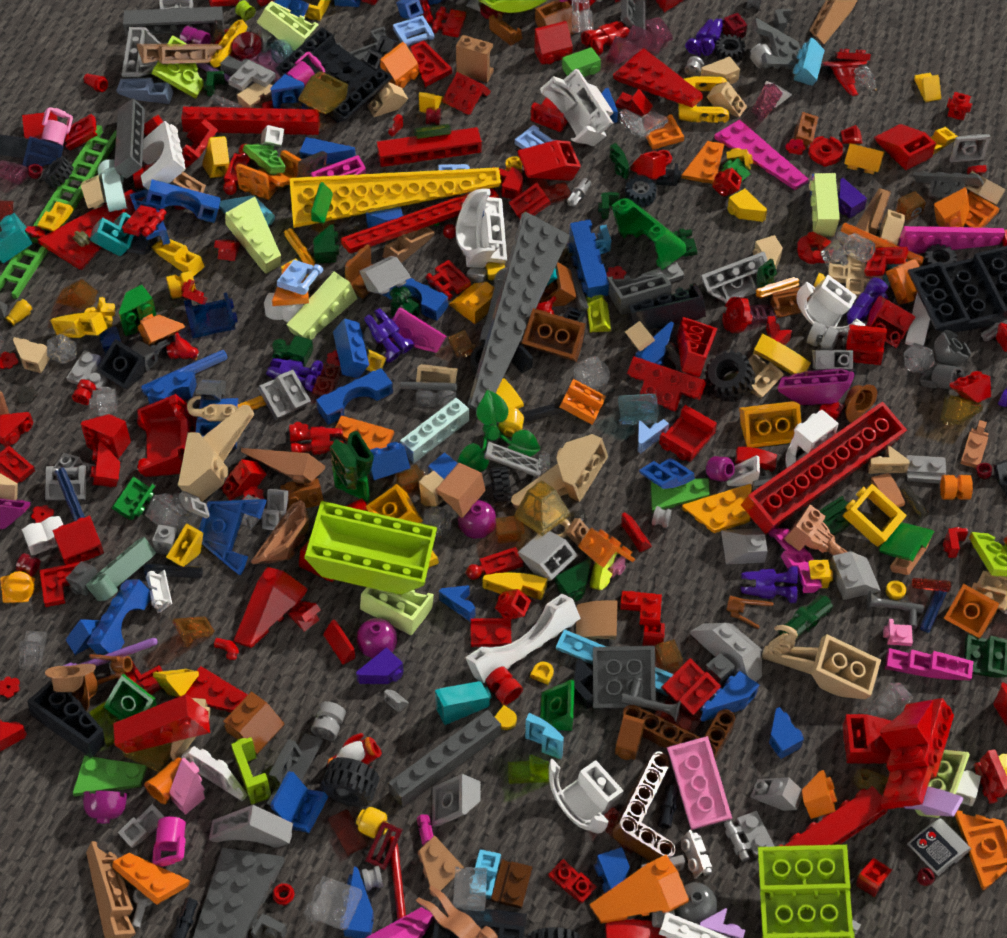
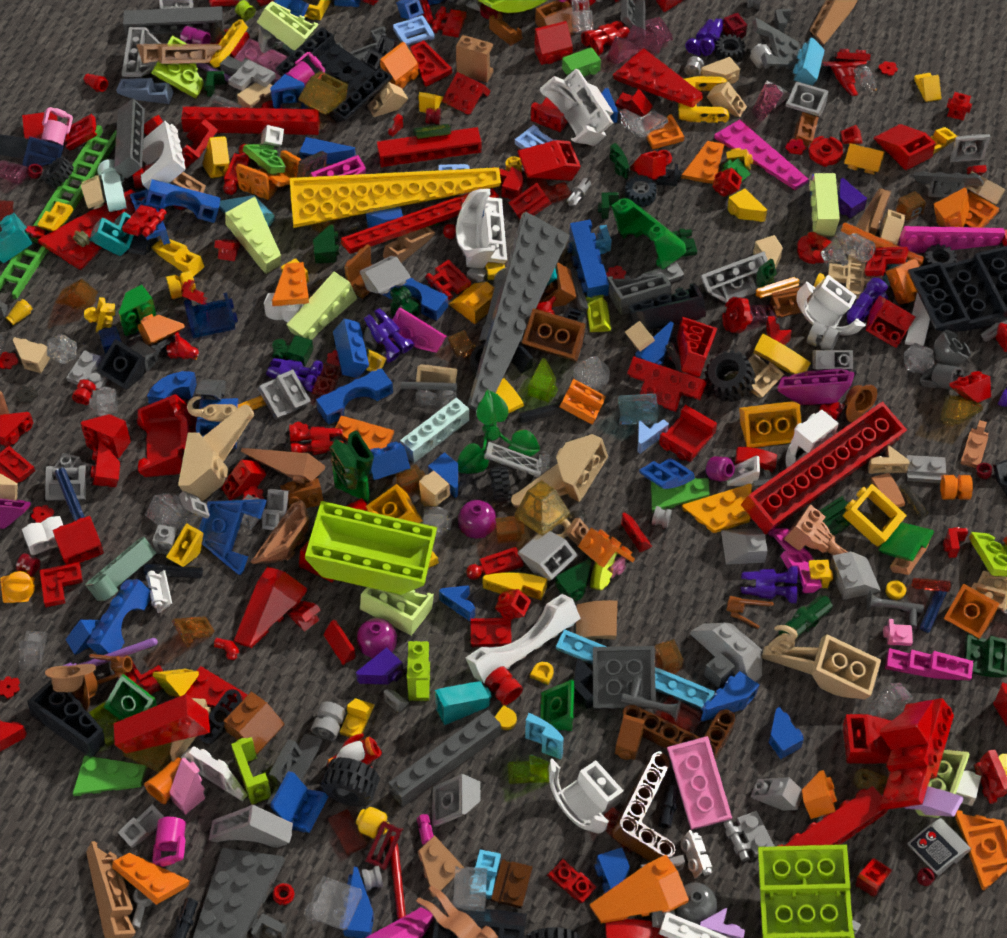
(79, 324): yellow slope -> none
(80, 577): dark grey bracket -> none
(104, 805): magenta cylinder -> none
(132, 499): green bracket -> none
(195, 367): blue axle -> none
(224, 700): none -> black beam
(244, 41): dark red piece -> none
(280, 50): clear light blue hair -> none
(295, 273): light blue plate -> none
(299, 247): light orange axle -> none
(321, 203): green slope -> none
(357, 717): none -> yellow slope
(418, 671): none -> lime panel
(461, 488): nougat slope -> none
(513, 422): yellow head -> none
(543, 383): none -> clear neon green slope
(647, 603): red plate -> none
(653, 635): red slope -> none
(691, 686): red slope -> none
(808, 99): none -> light grey slope
(866, 344): red slope -> none
(888, 68): none -> red plant

